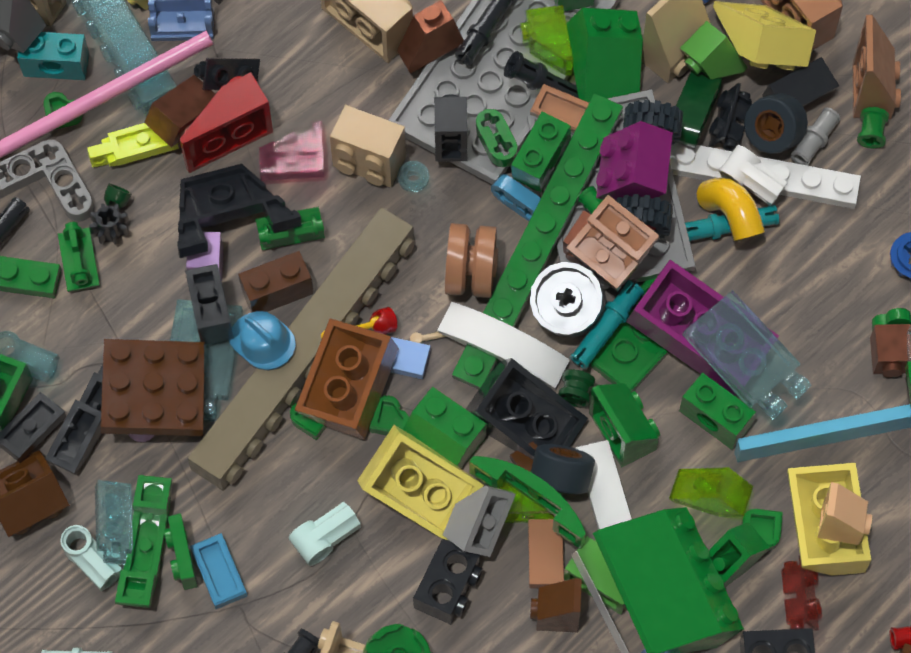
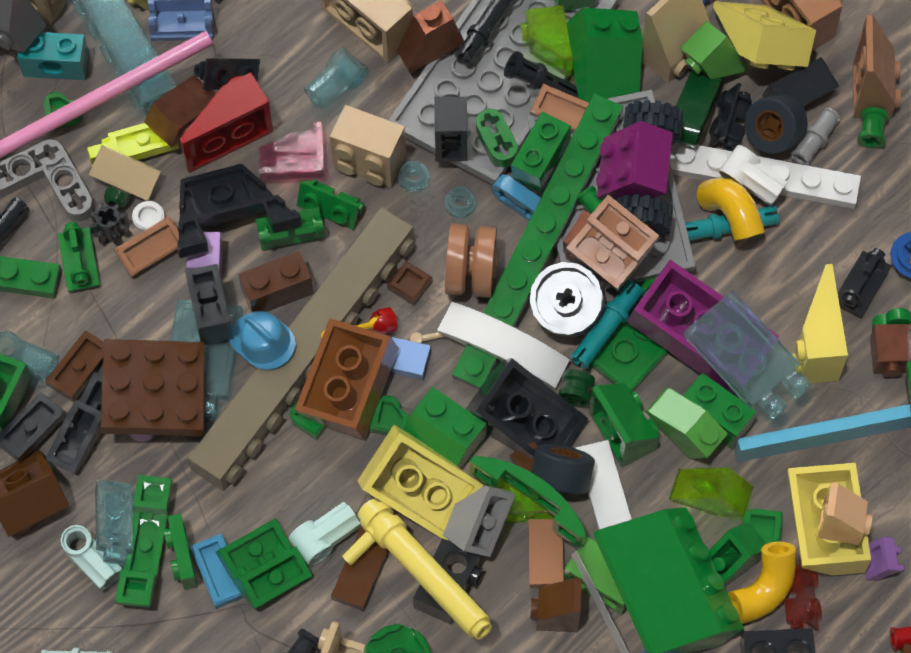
(77, 366): none -> reddish brown plate
(125, 172): none -> tan tile
(146, 215): none -> white tile
(148, 246): none -> nougat tile
(263, 564): none -> green slope
(339, 209): none -> green hinge
(341, 73): none -> clear light blue piece
(359, 579): none -> reddish brown tile
(391, 533): none -> light yellow cylinder
(409, 283): none -> reddish brown tile
(460, 194): none -> clear light blue plate
(686, 424): none -> bright green slope
(771, 585): none -> yellow cylinder
(822, 339): none -> light yellow slope
(863, 281): none -> black hinge
(883, 559): none -> medium lavender tile

